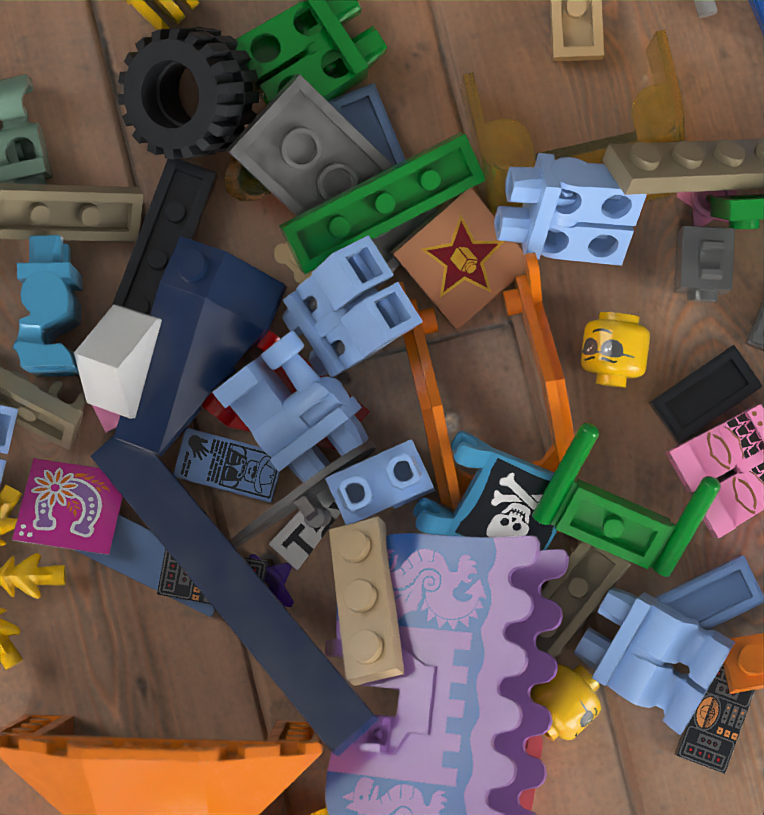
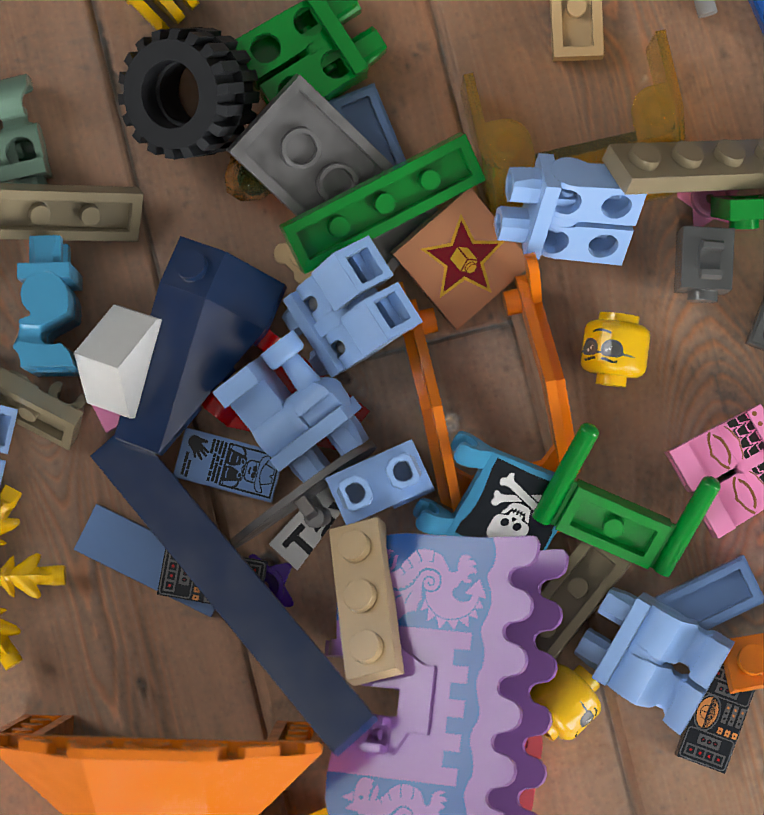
(68, 507): dark pink sticker -> none
(172, 213): black plate -> none
(705, 394): black tile -> none

